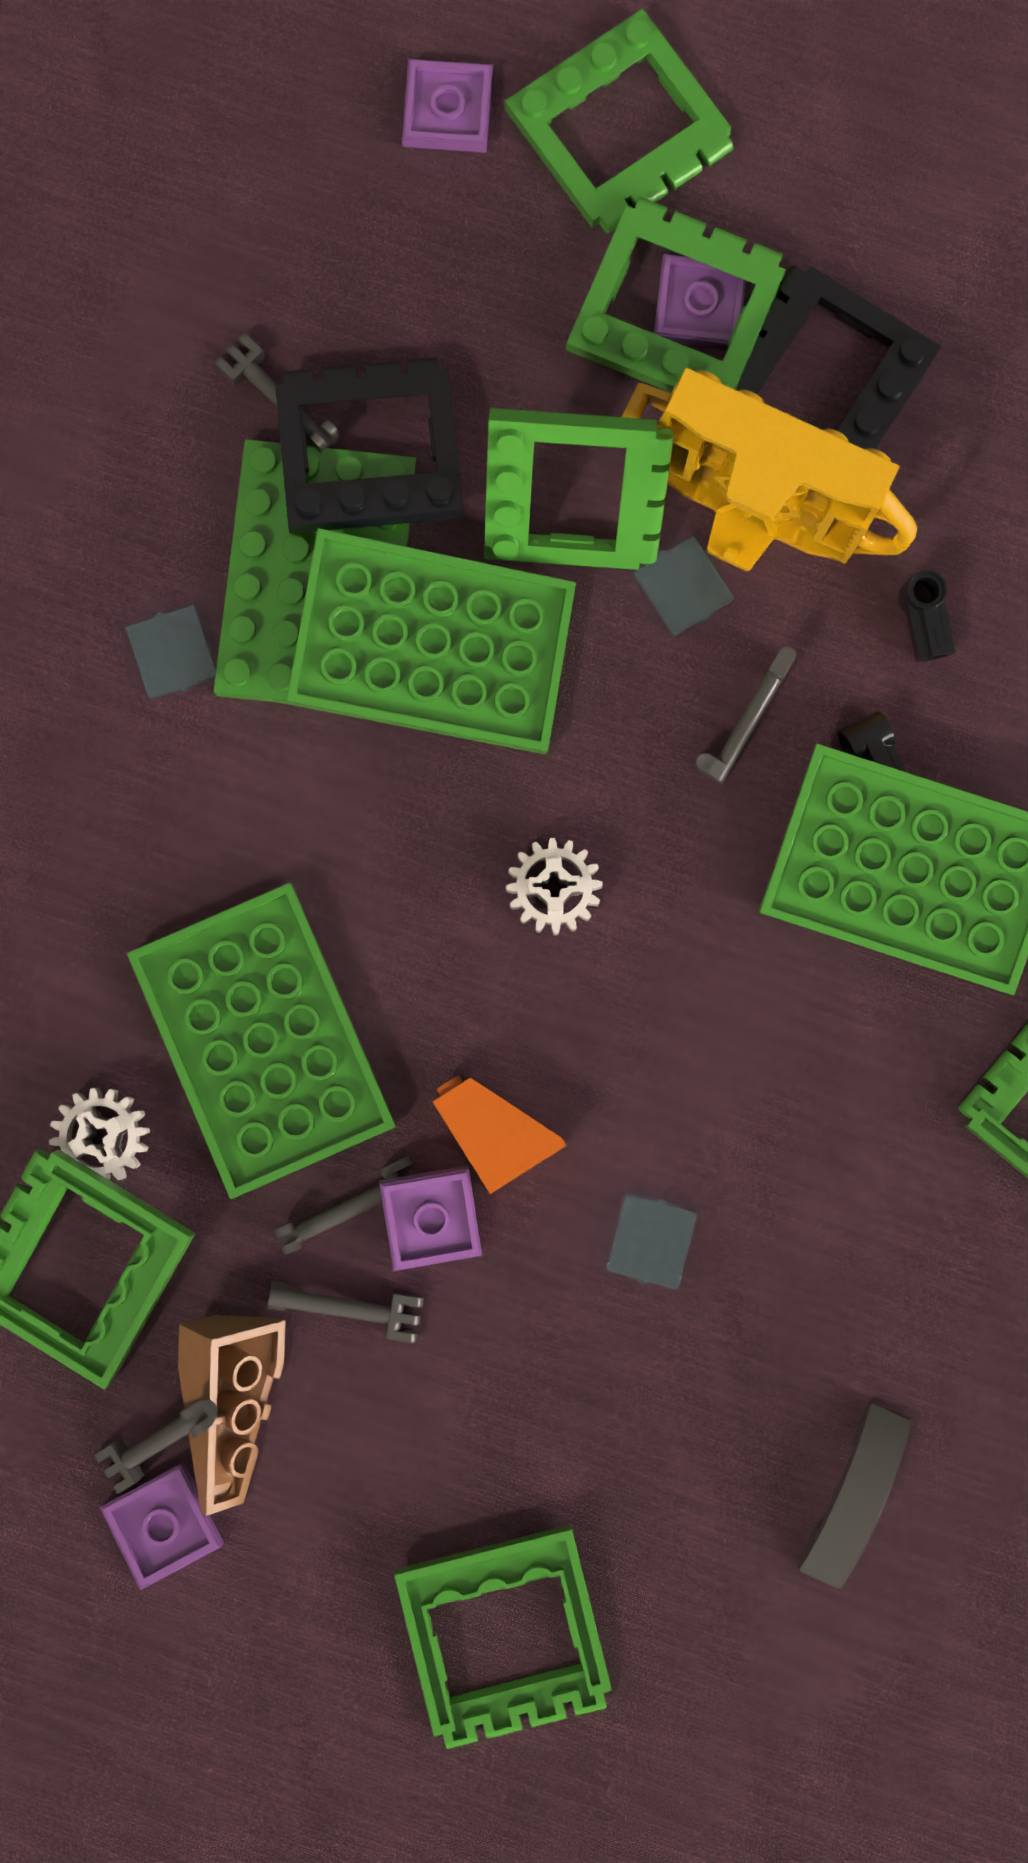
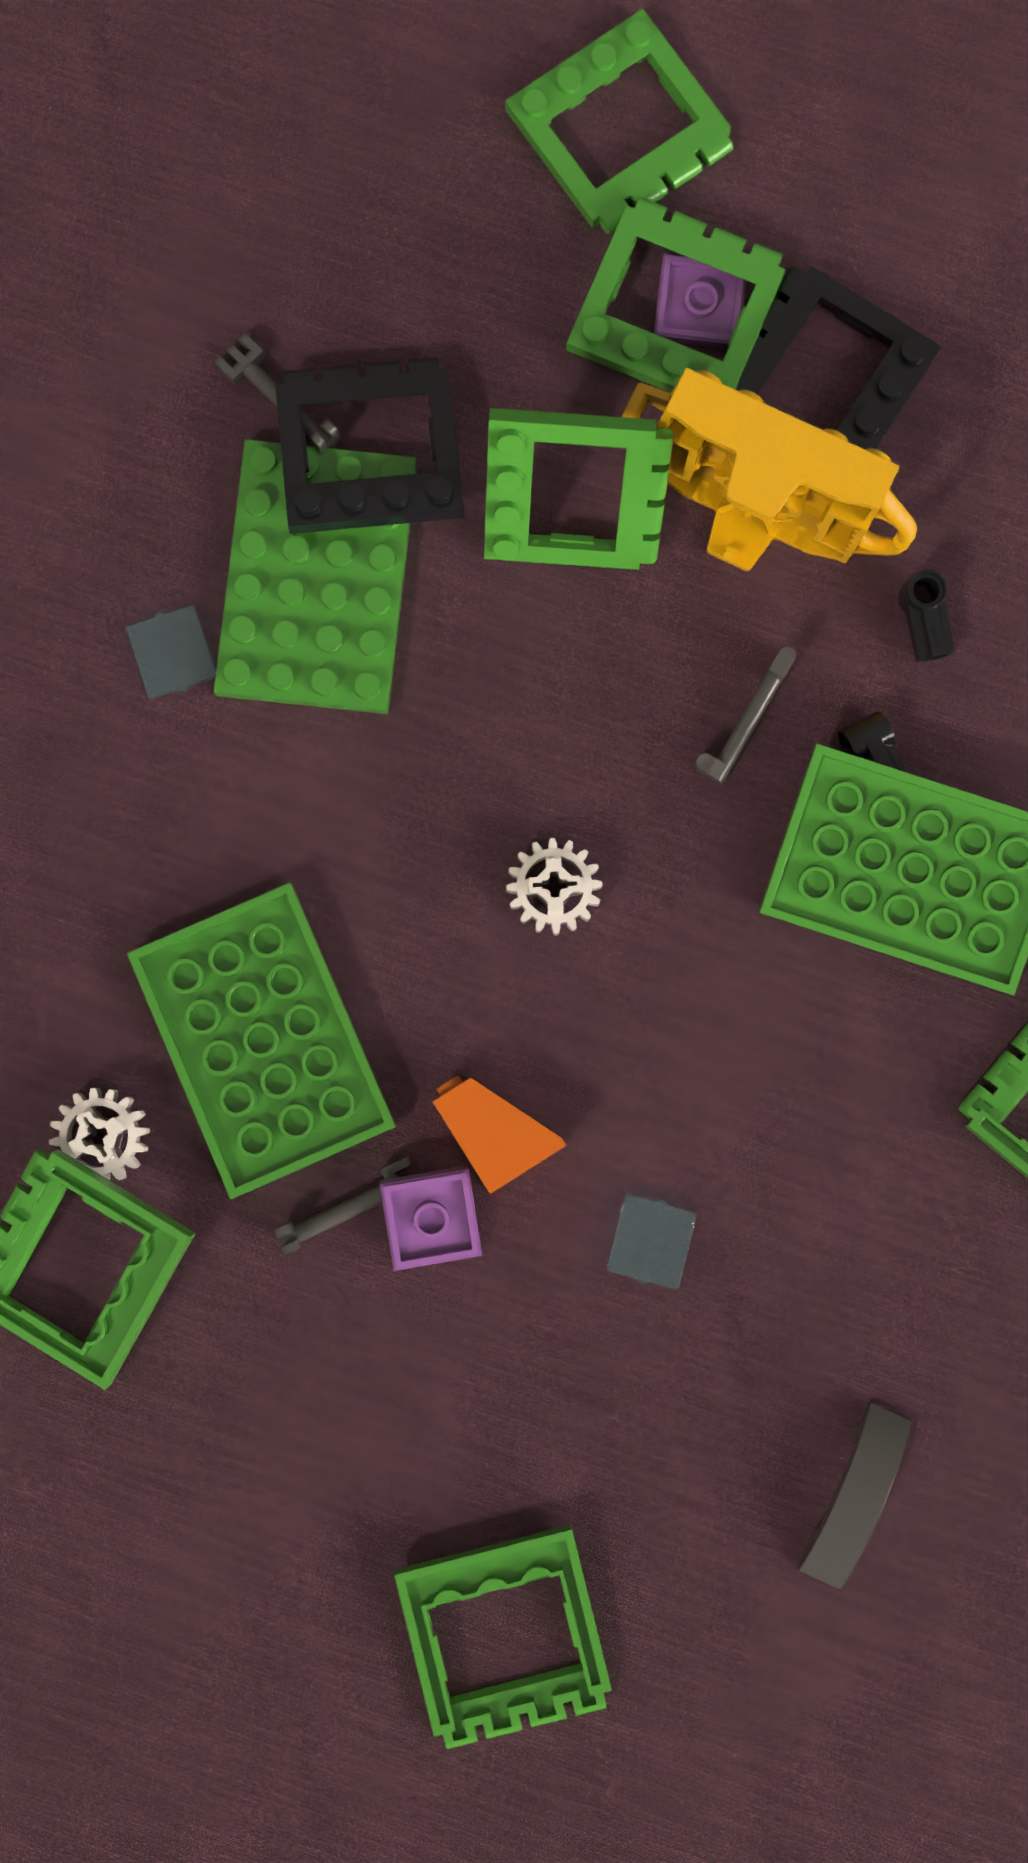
(161, 1526): medium lavender tile -> none
(192, 1419): dark grey hinge -> none
(234, 1367): medium nougat wedge -> none
(393, 1315): dark grey hinge -> none
(431, 642): bright green plate -> none
(447, 105): medium lavender tile -> none
(683, 586): clear light blue piece -> none

